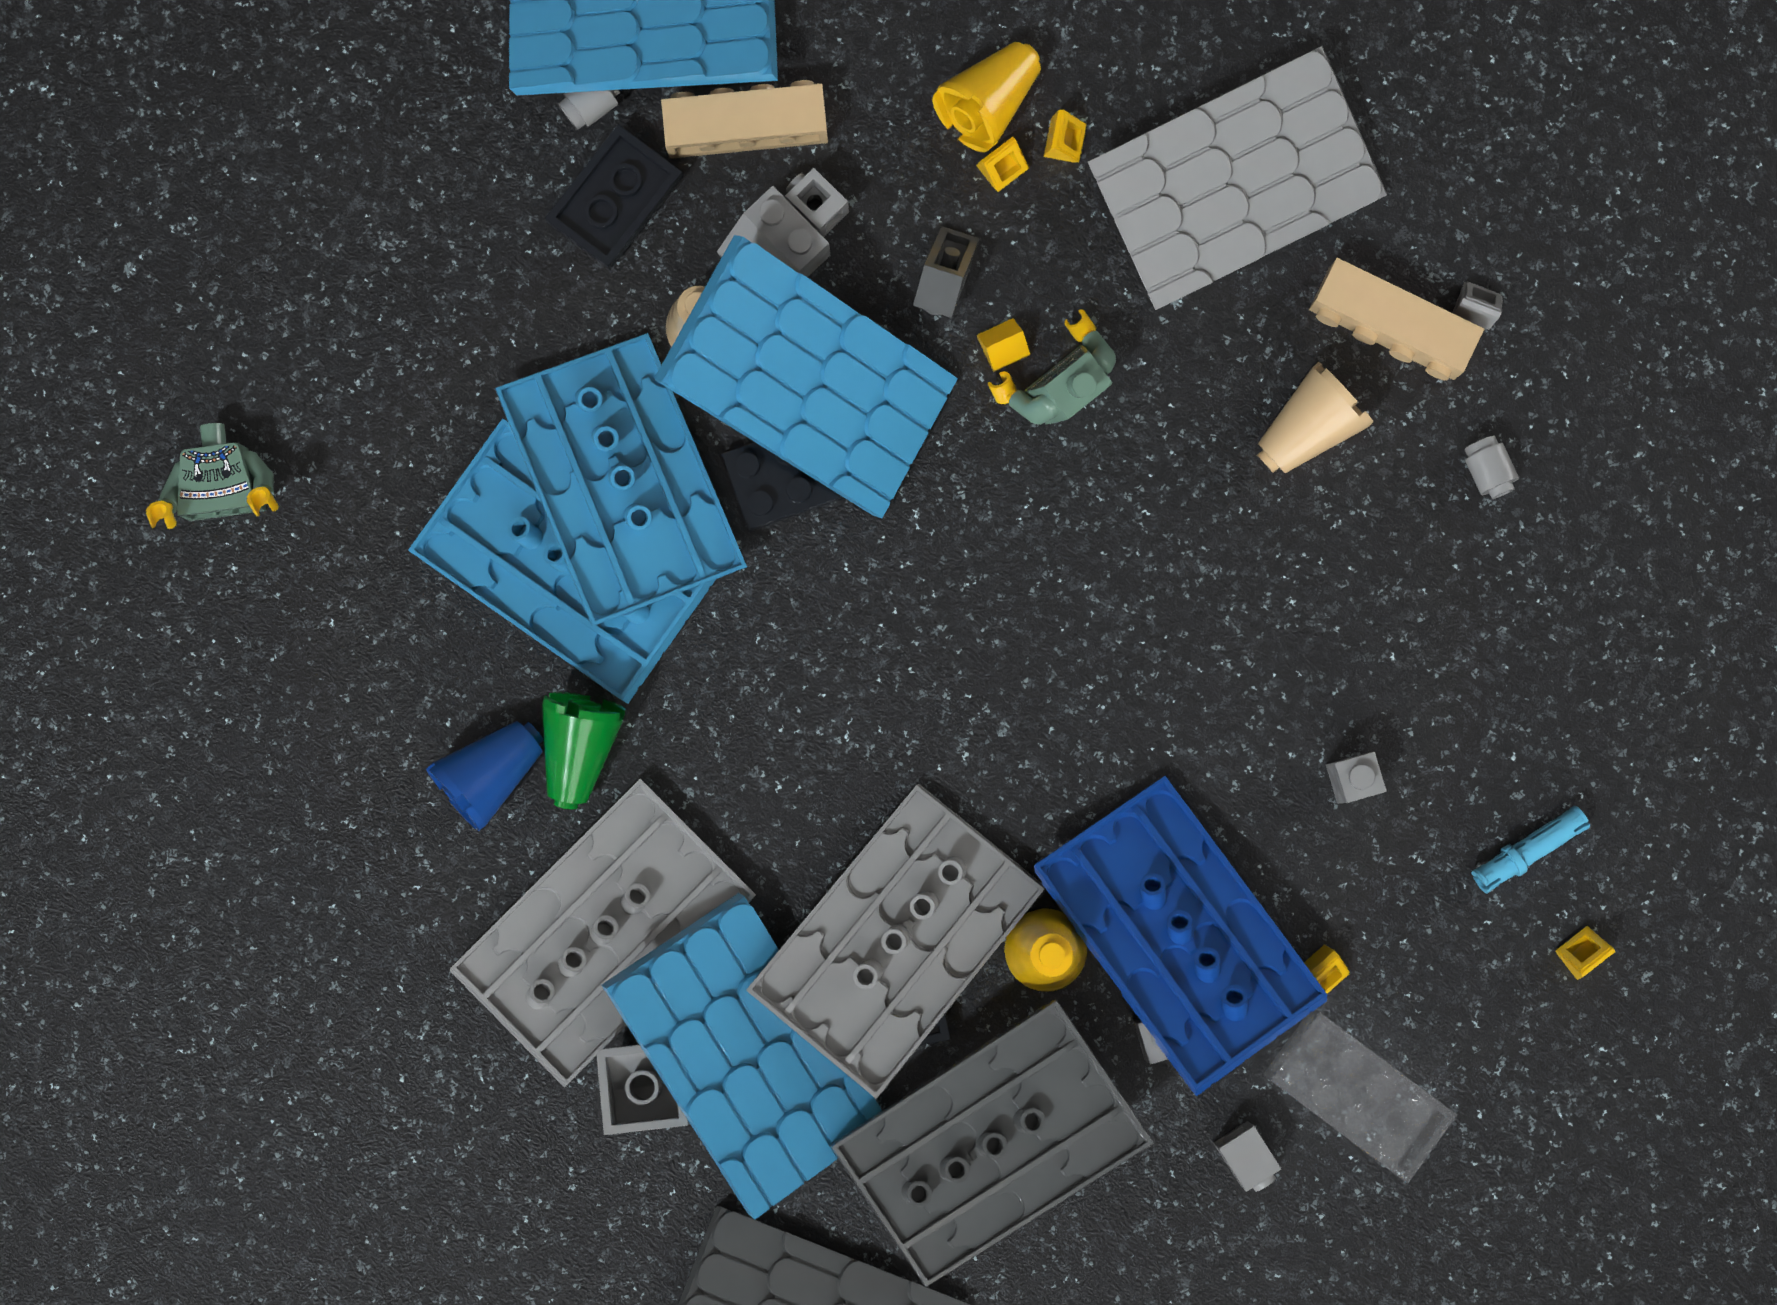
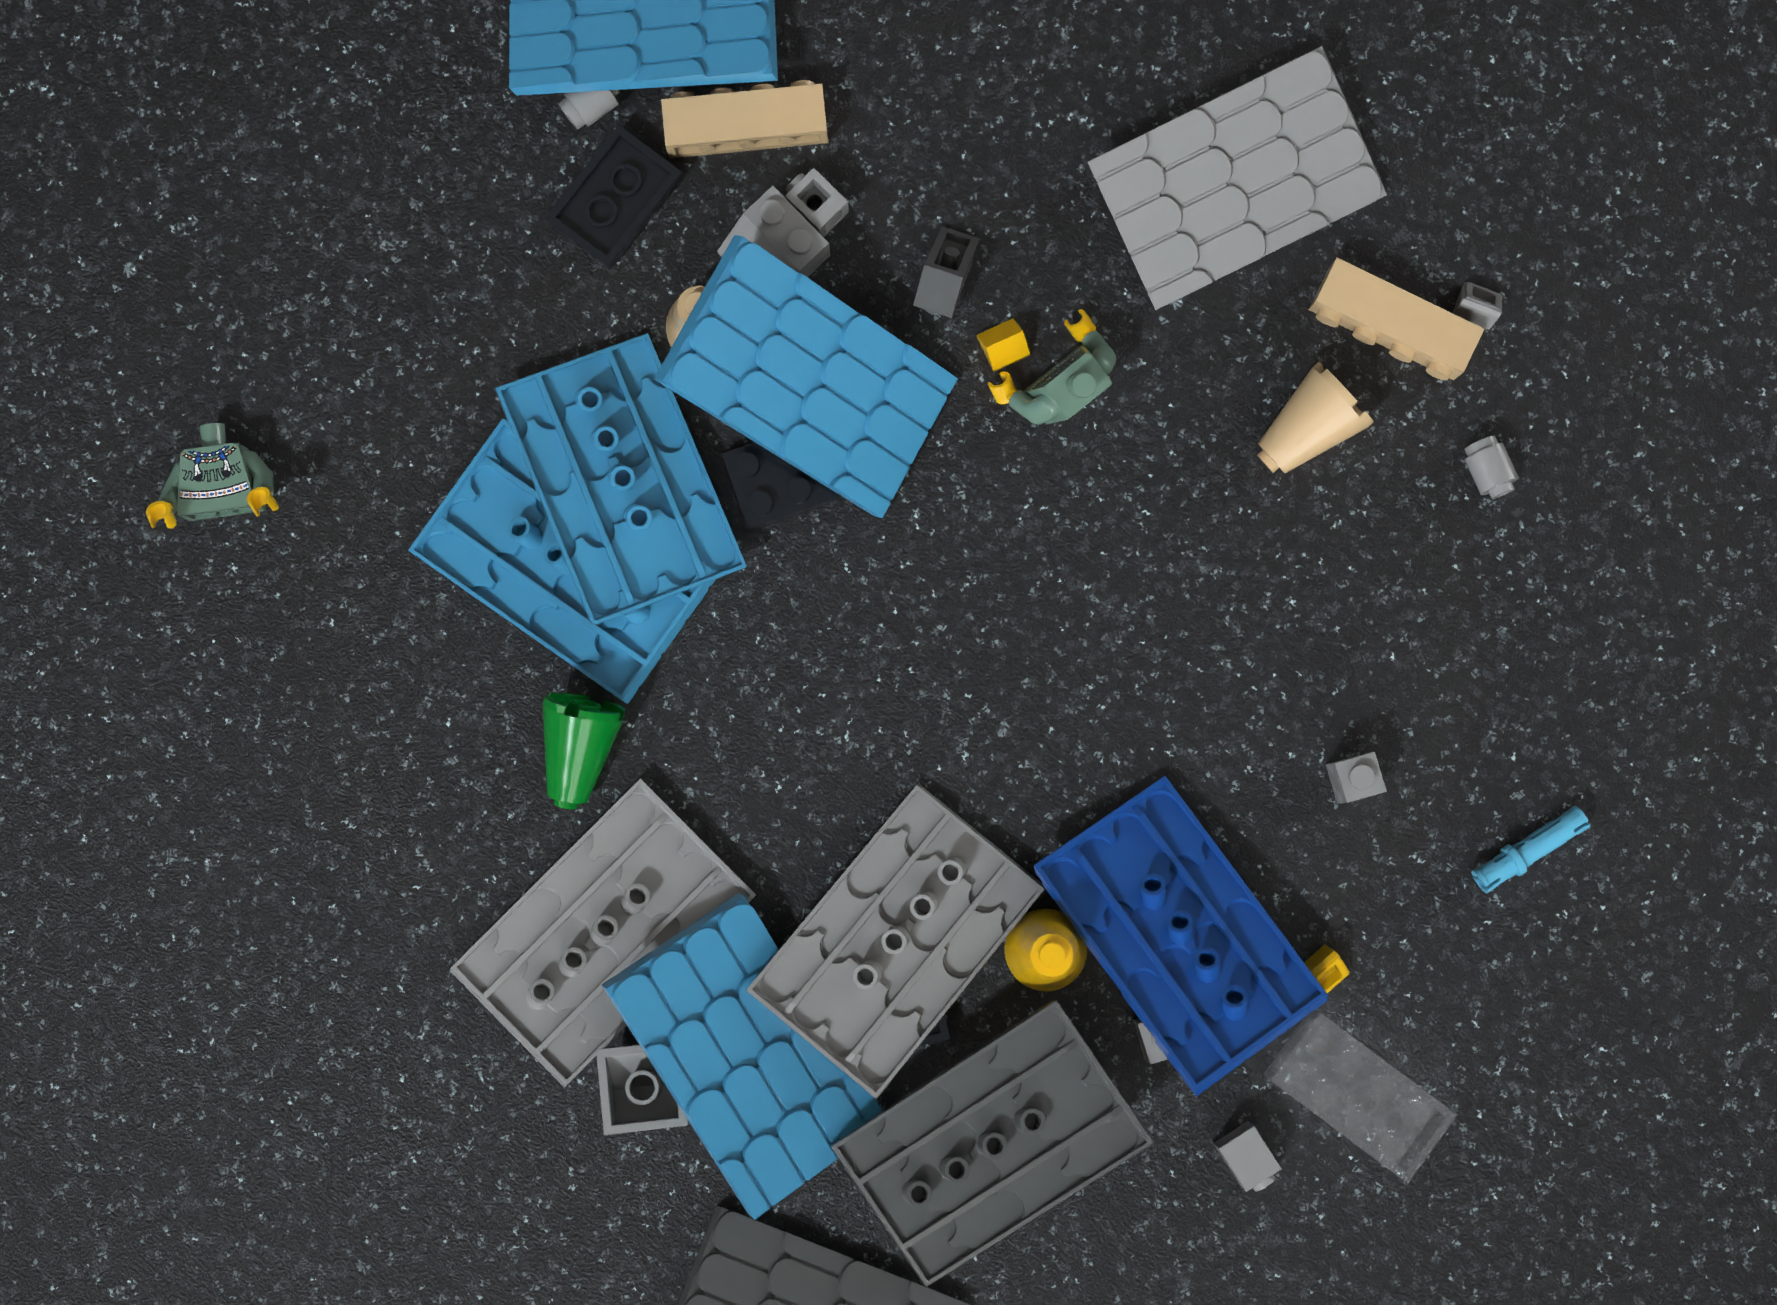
(487, 771): blue cone -> none
(987, 95): yellow cone -> none
(1003, 164): yellow slope -> none
(1065, 137): yellow slope -> none
(1584, 952): yellow slope -> none

